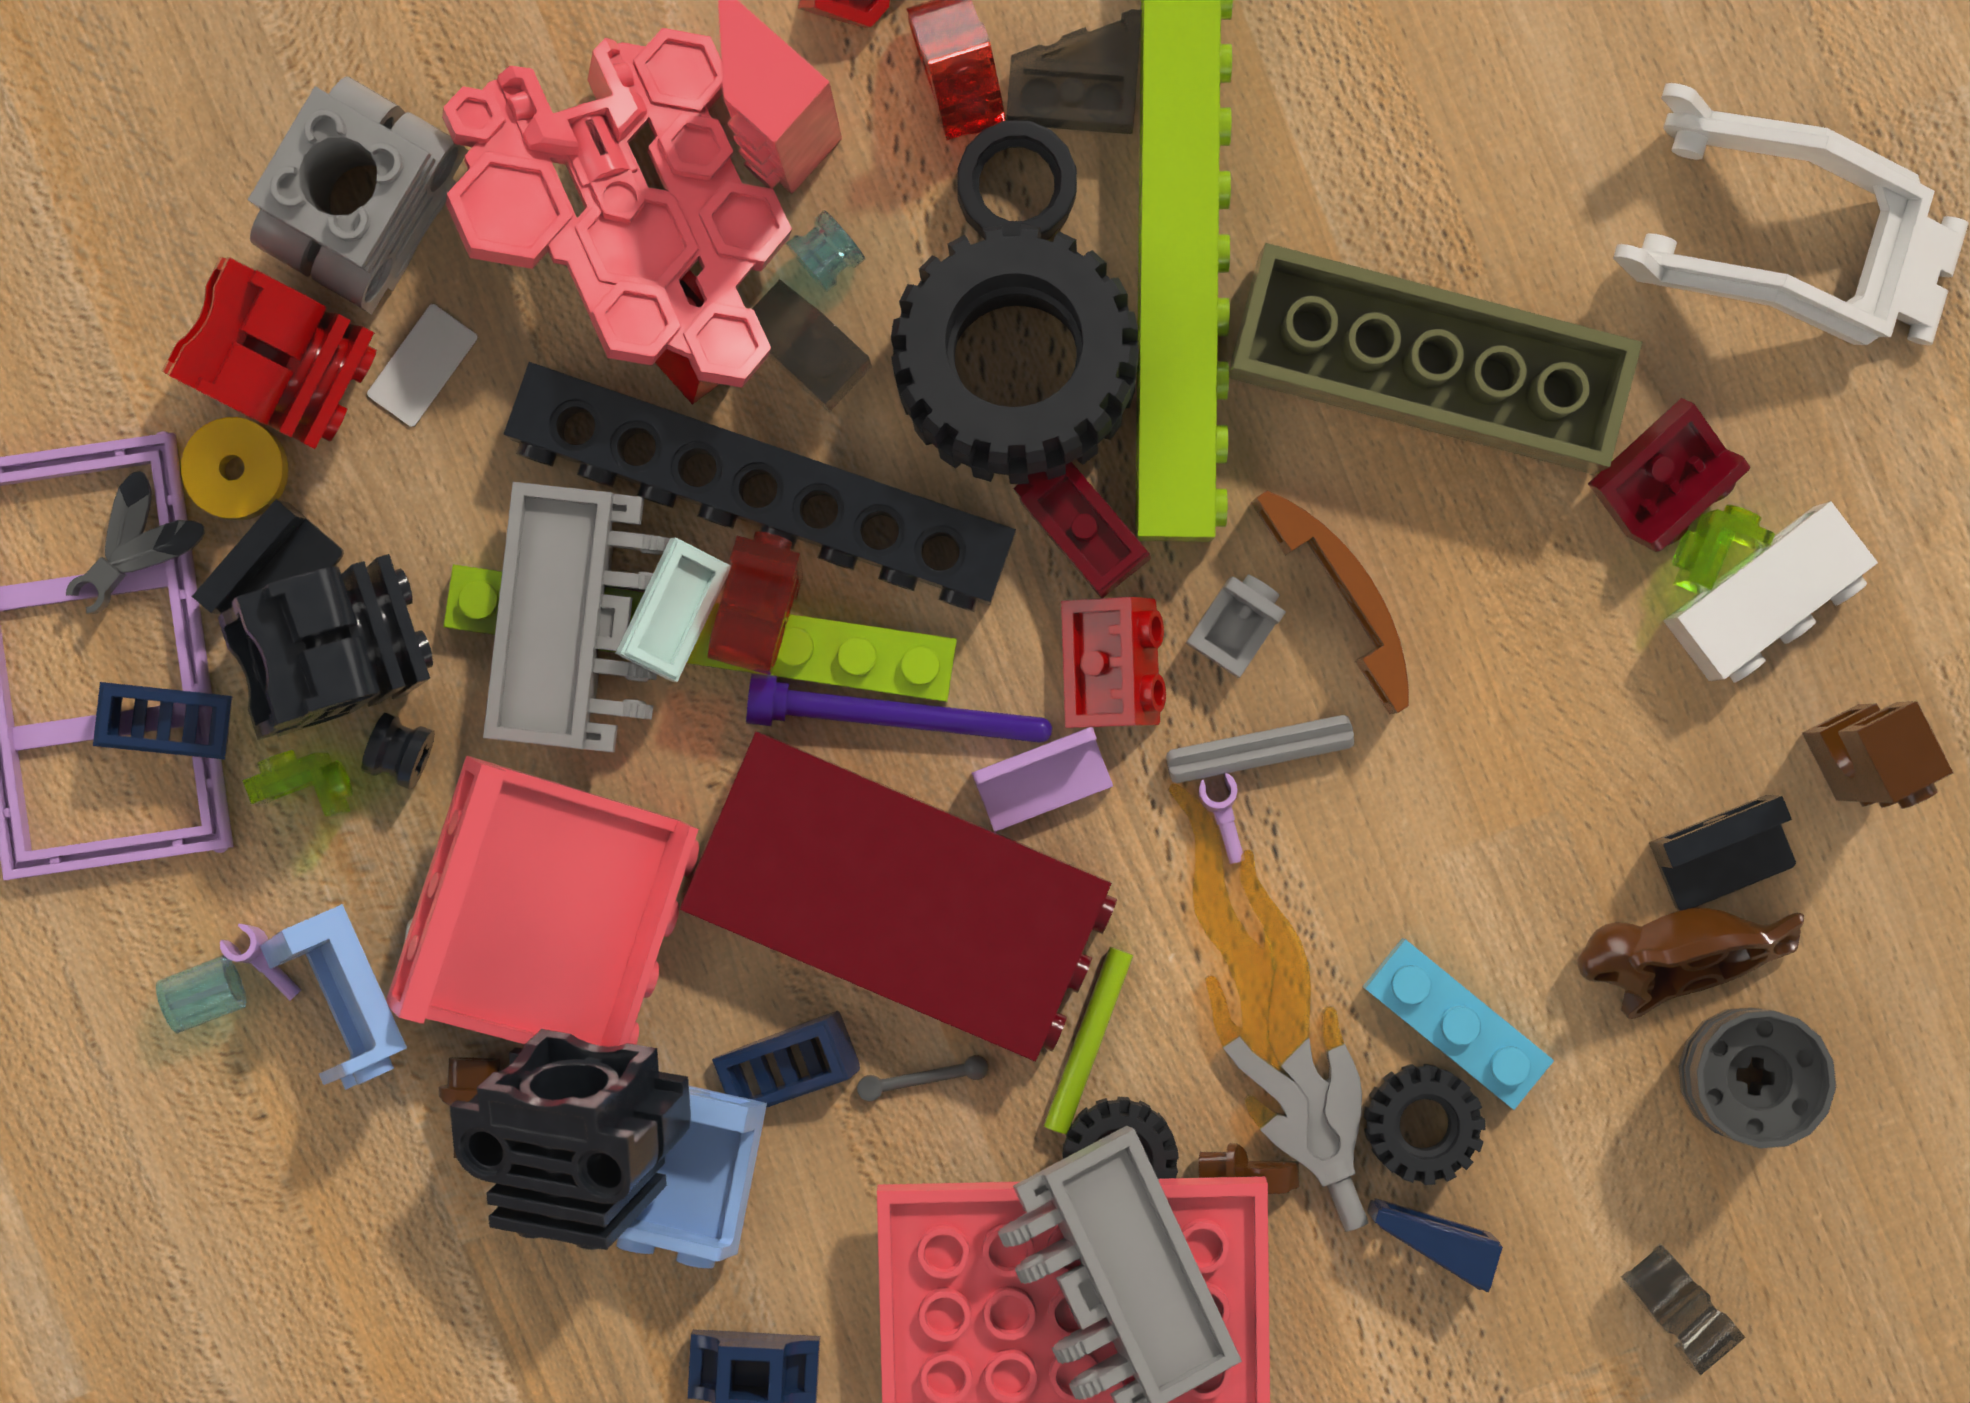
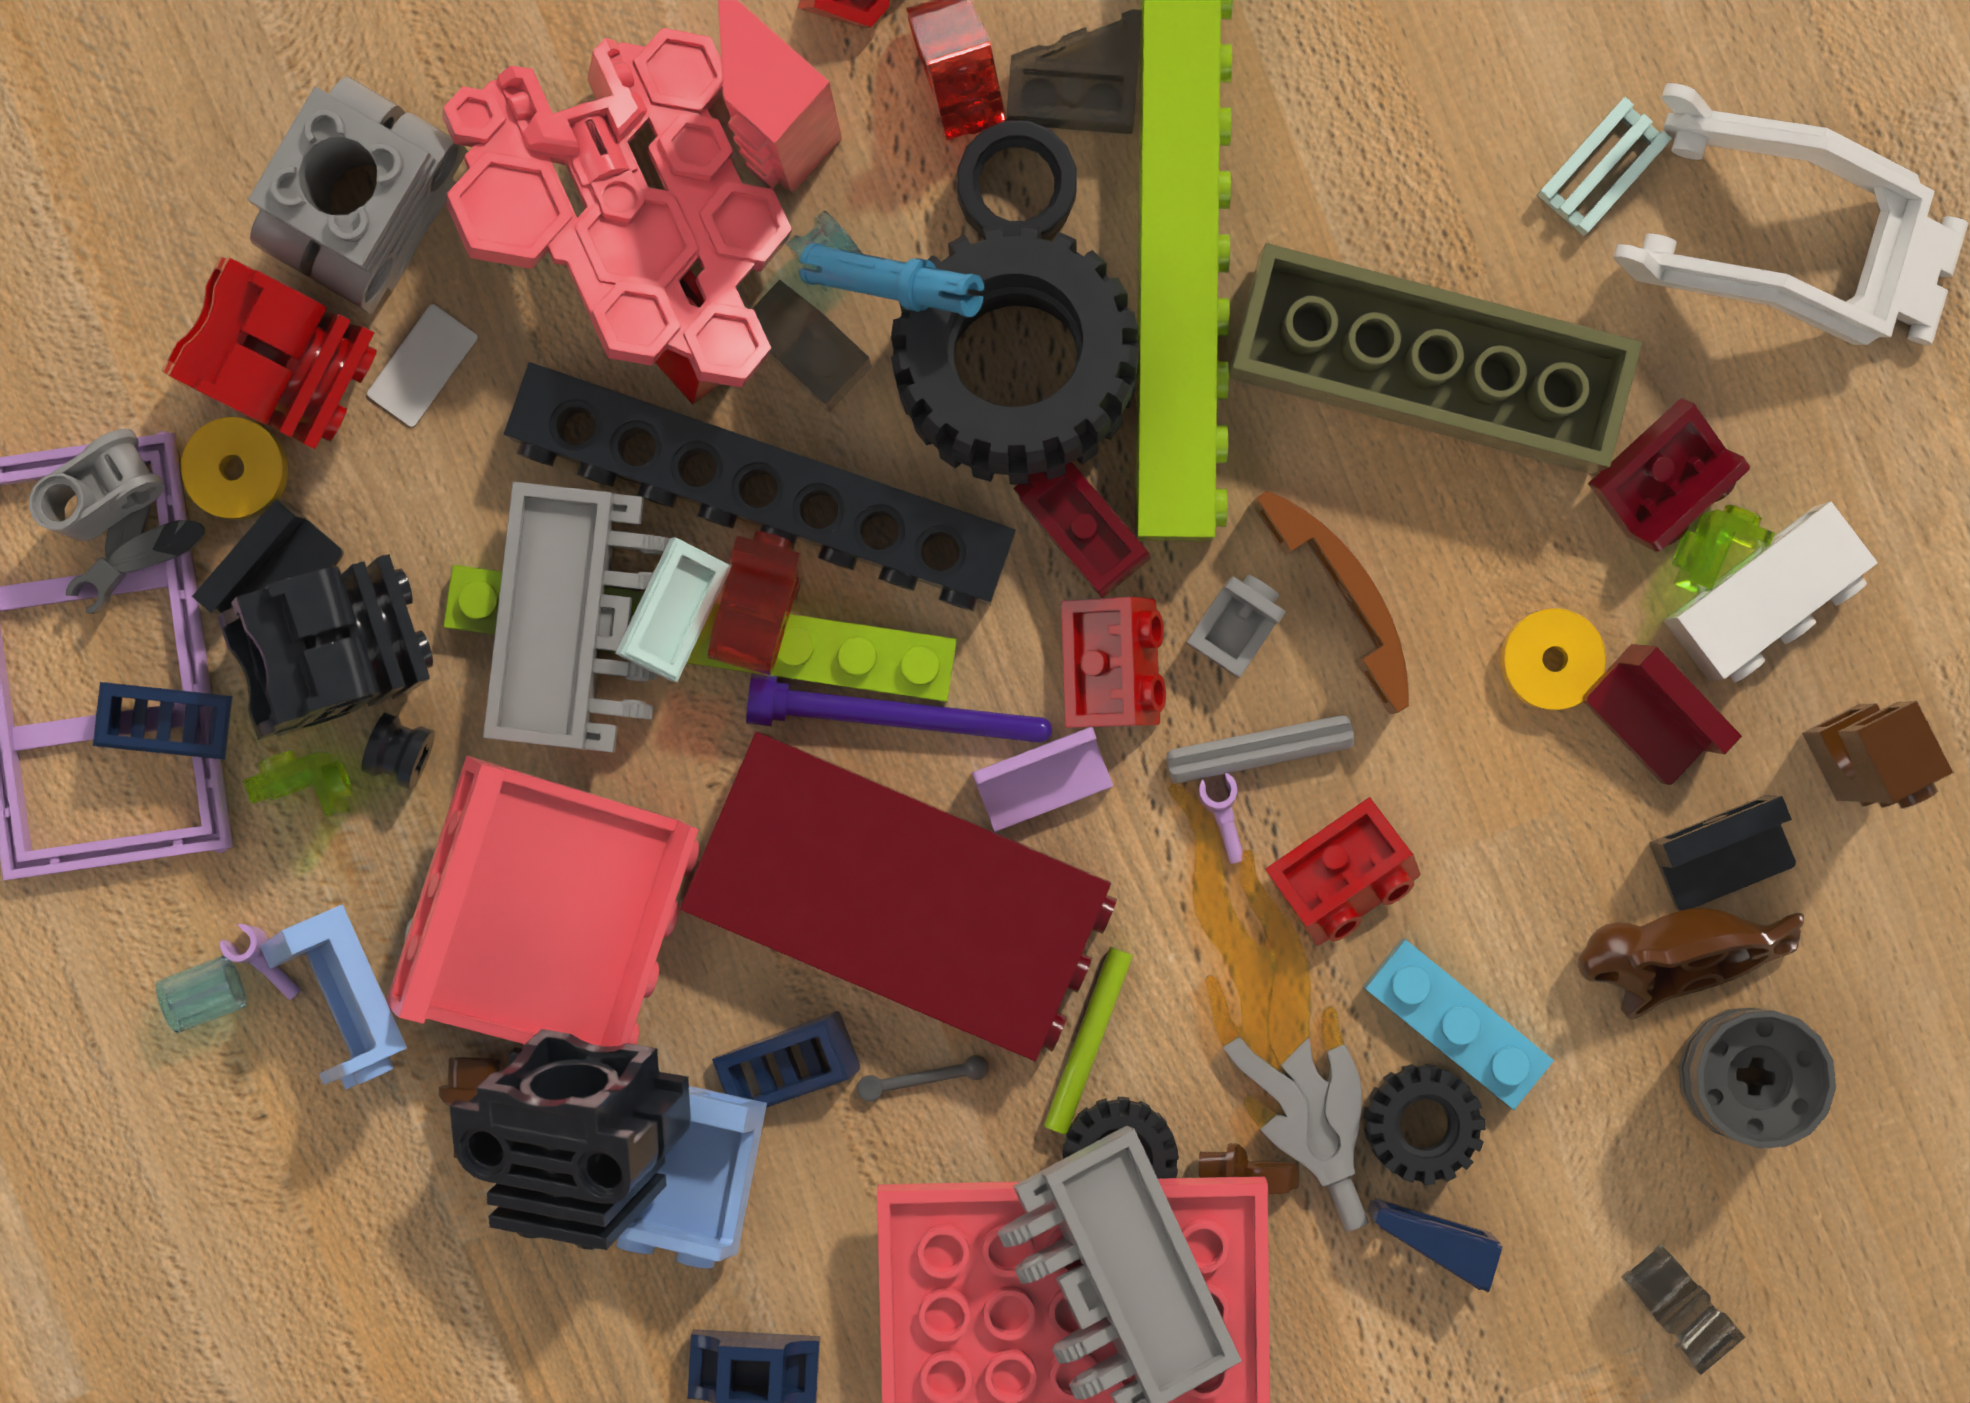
(107, 483): none -> light grey piece
(912, 283): none -> dark azure pin
(1345, 873): none -> red bracket
(1523, 658): none -> yellow piece
(1639, 127): none -> light aqua tile
(1658, 712): none -> dark red panel

